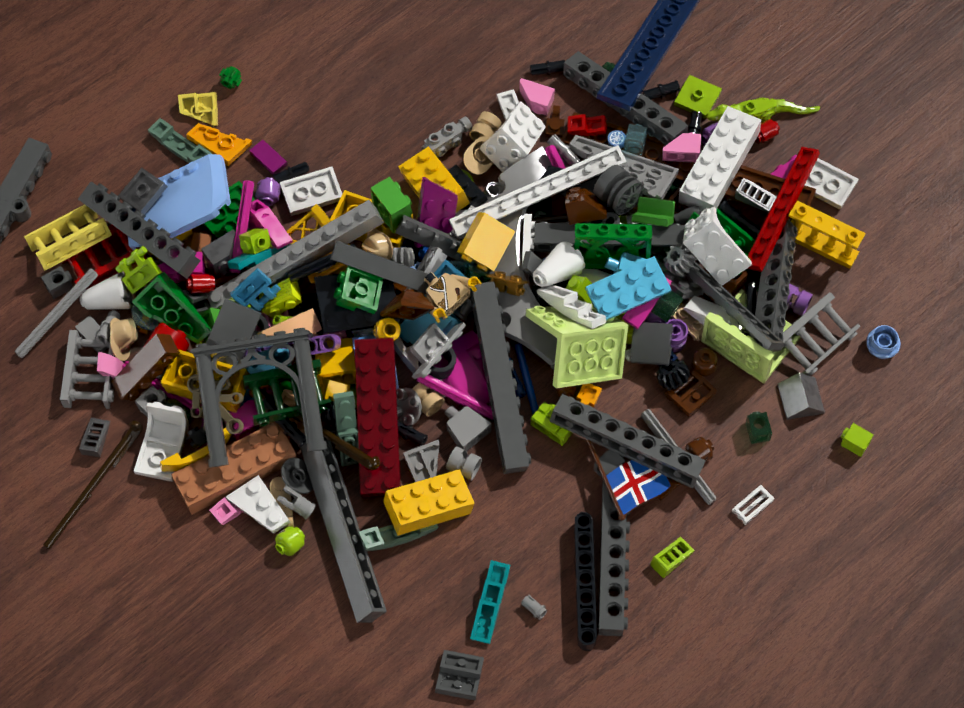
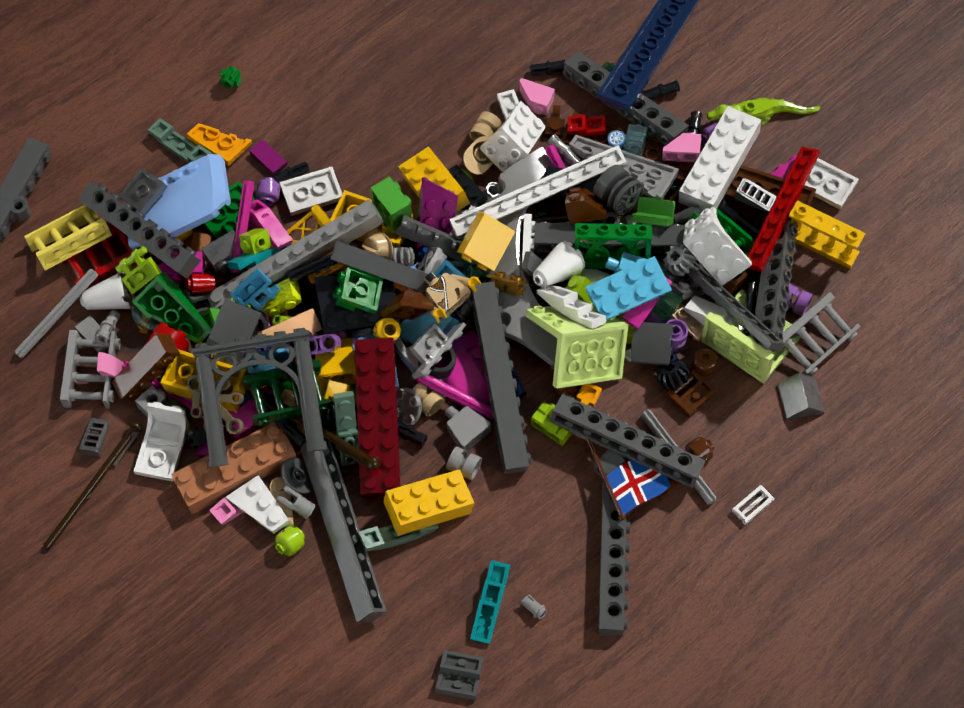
(57, 289): dark grey brick -> none
(122, 336): tan piece -> none
(175, 463): yellow slope -> none
(200, 107): light yellow slope -> none
(423, 461): light grey wing -> none
(447, 139): light grey brick -> none
(526, 377): blue bar -> none
(585, 590): black beam -> none
(662, 565): lime slope -> none
(697, 96): lime plate -> none
(758, 435): clear green brick -> none
(768, 130): red brick -> none
(856, 439): lime brick -> none
(883, 342): light blue piece -> none

